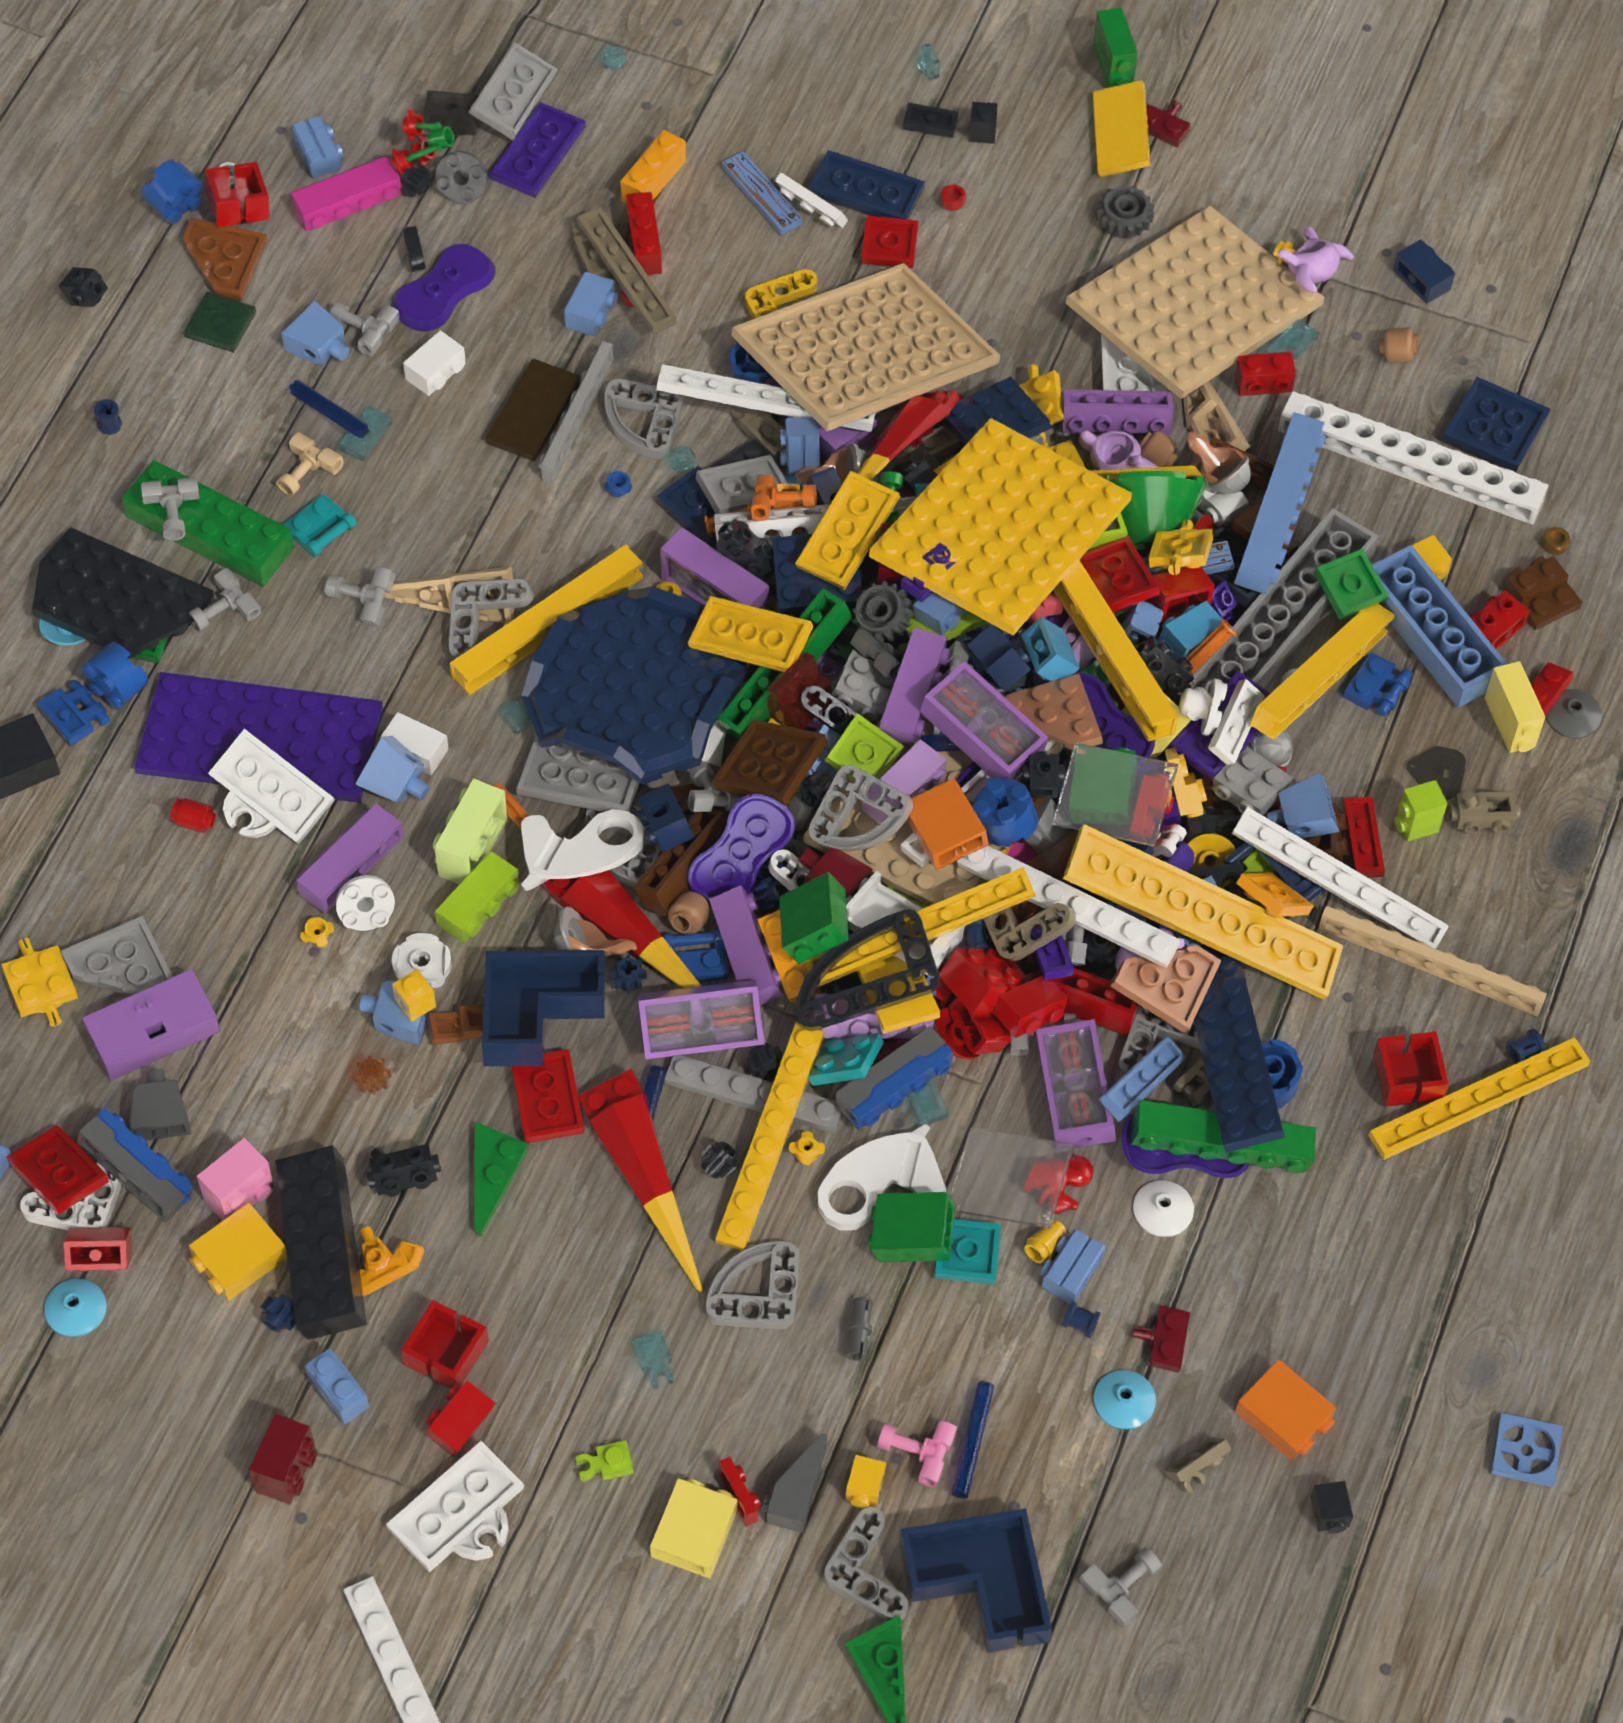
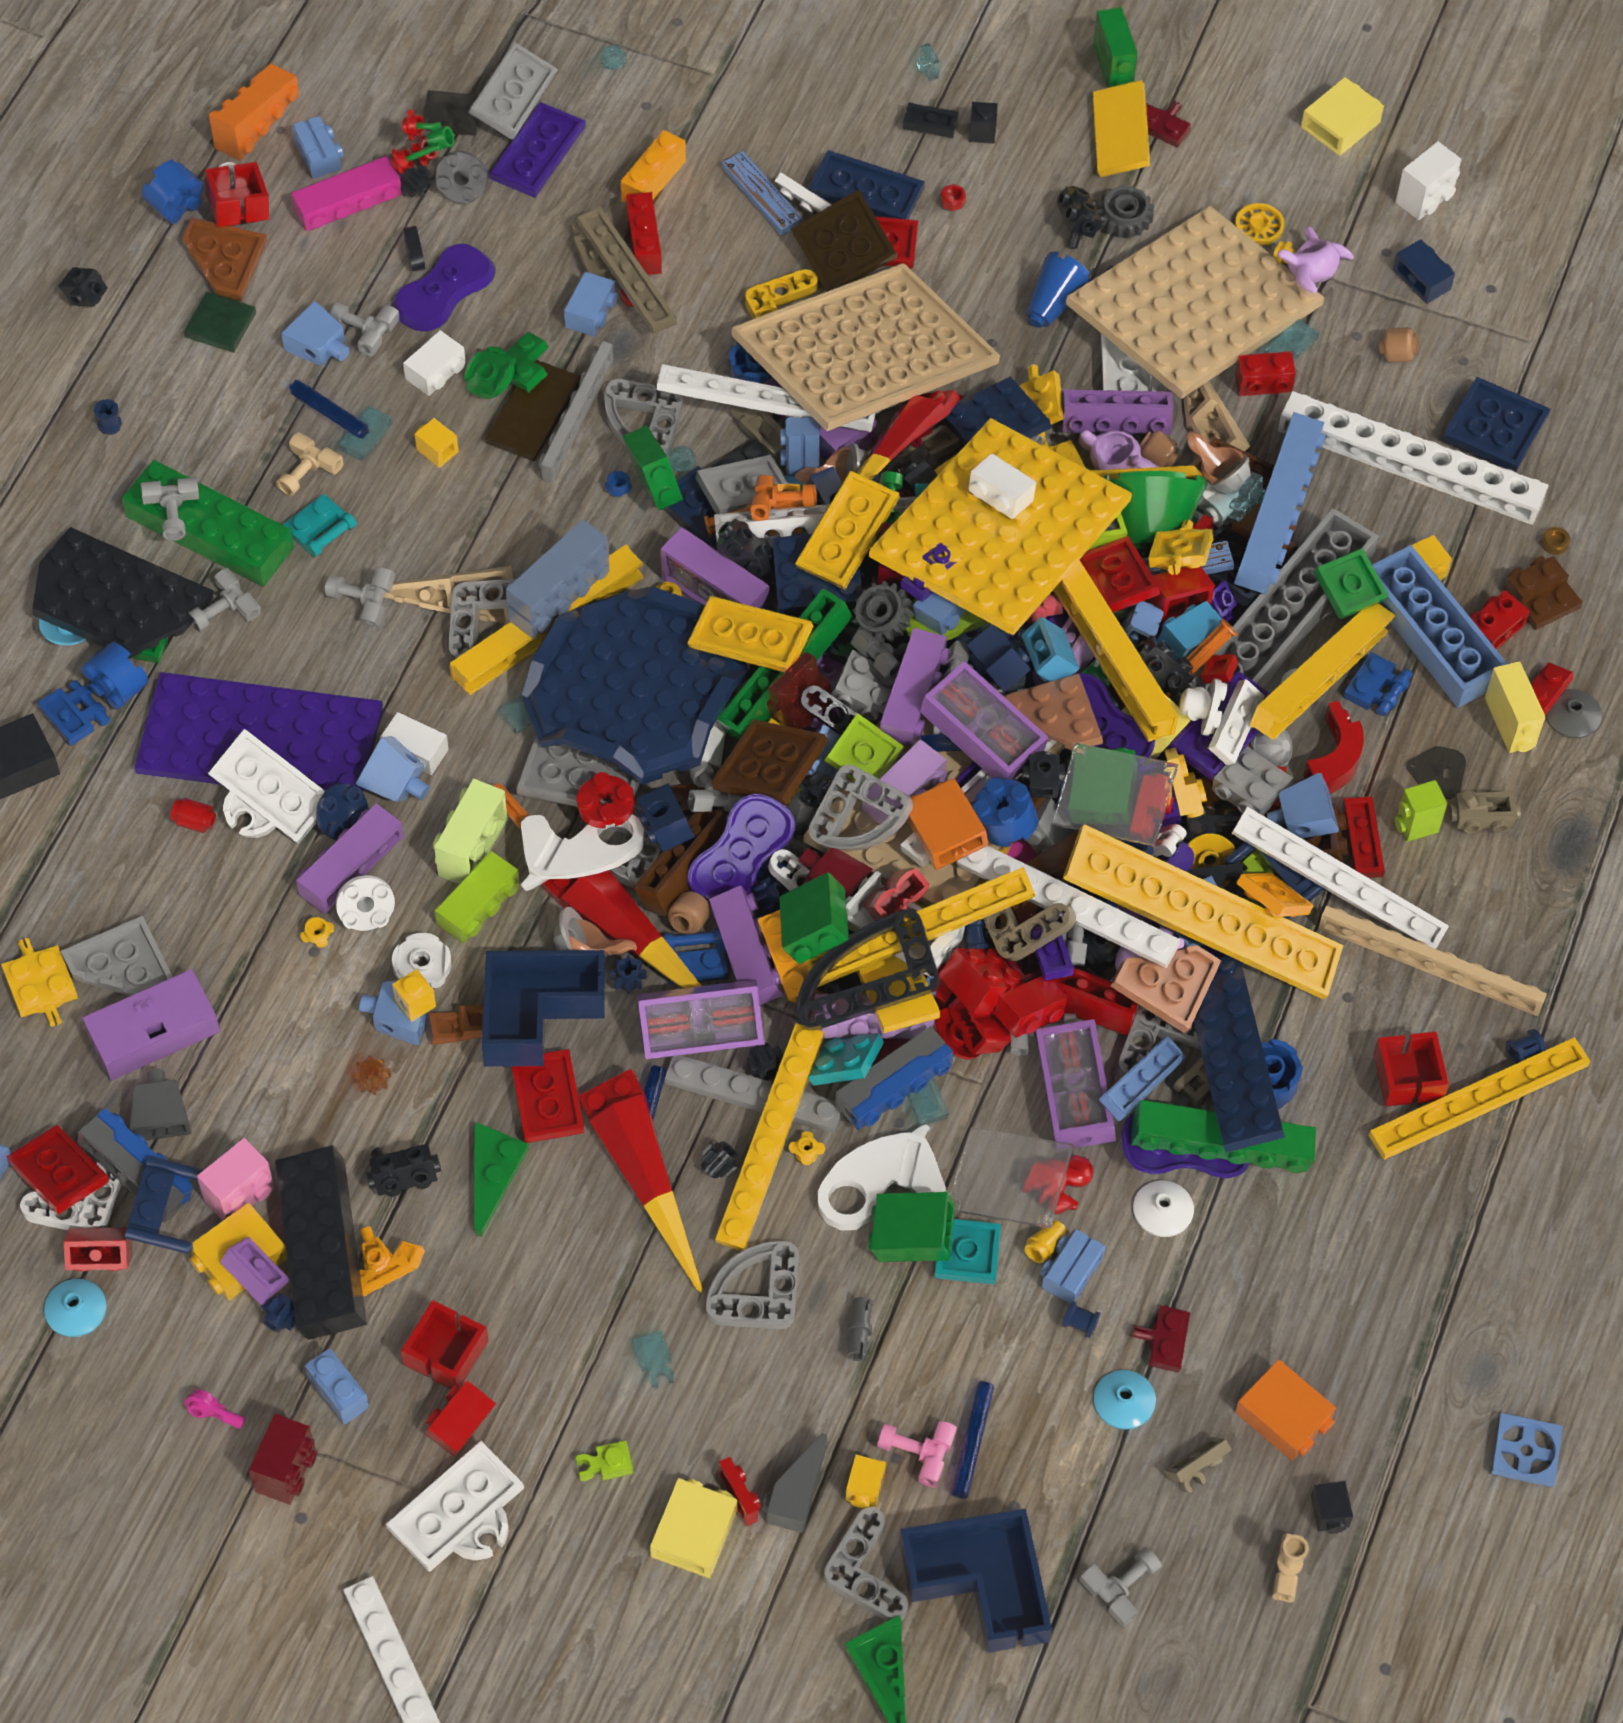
(152, 1202): none -> dark blue plate
(203, 1404): none -> dark pink plate
(253, 111): none -> orange wedge
(254, 1270): none -> medium lavender slope
(340, 809): none -> dark blue dish
(436, 442): none -> yellow brick
(489, 372): none -> green tile
(524, 353): none -> green plate
(558, 579): none -> sand blue piece
(602, 787): none -> red plate
(652, 467): none -> green brick
(844, 242): none -> dark brown plate
(900, 890): none -> red brick
(1002, 486): none -> white brick
(1055, 282): none -> blue cone
(1079, 213): none -> black brick
(1219, 667): none -> red plate
(1249, 495): none -> clear light blue plate
(1261, 223): none -> yellow wheel
(1290, 1562): none -> tan bar
(1342, 116): none -> light yellow brick
(1343, 762): none -> red arch
(1428, 181): none -> white brick

